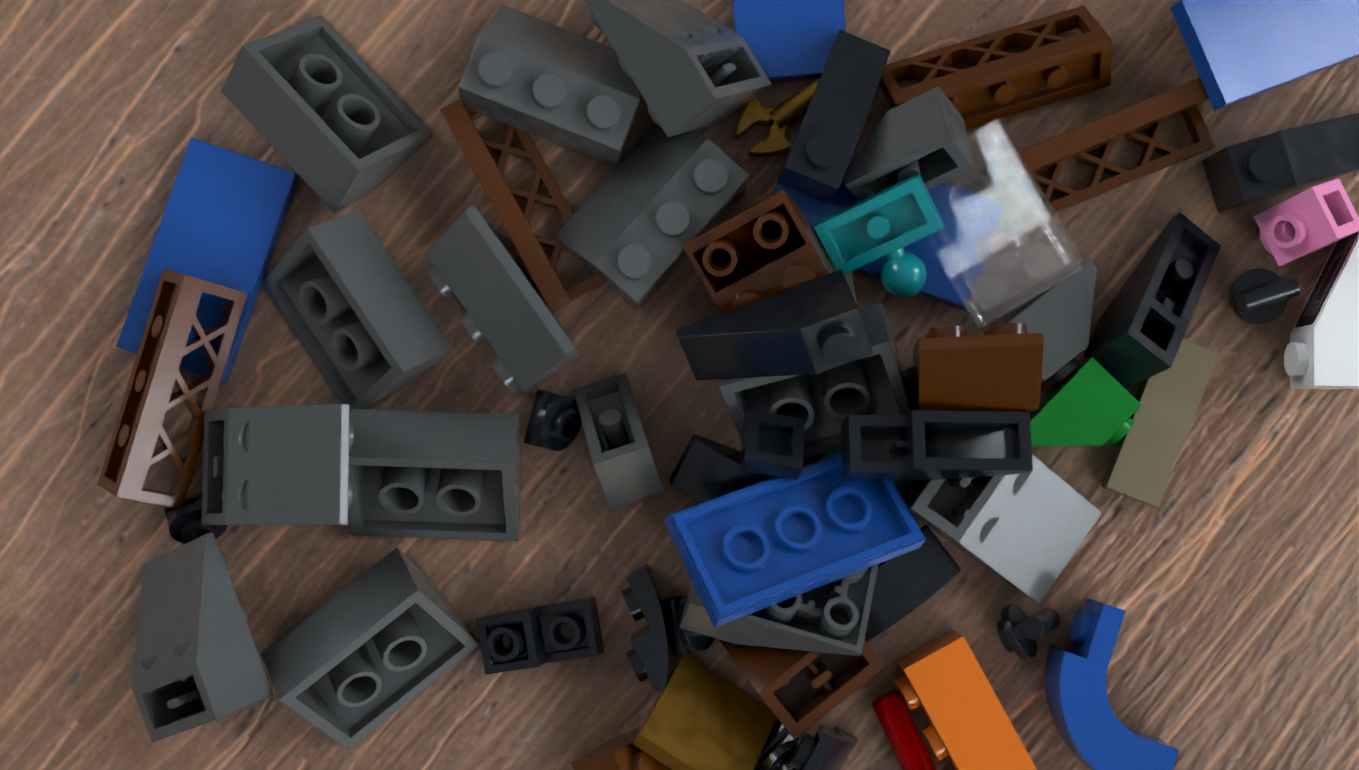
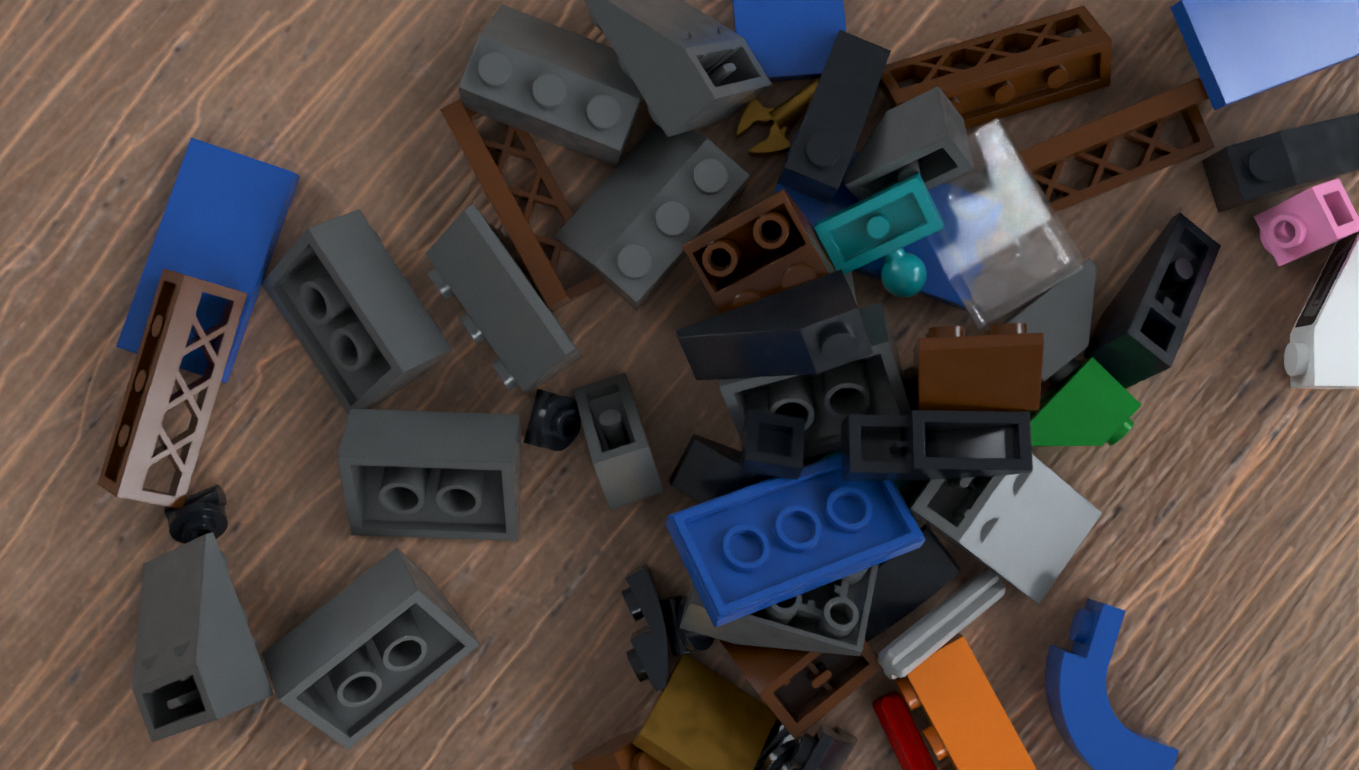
(277, 465): dark grey slope -> none
(324, 111): dark grey slope -> none
(540, 635): black slope -> none
(940, 624): none -> light grey axle
(1020, 632): black plate -> none
(1152, 446): dark tan tile -> none
(1261, 295): black plate -> none

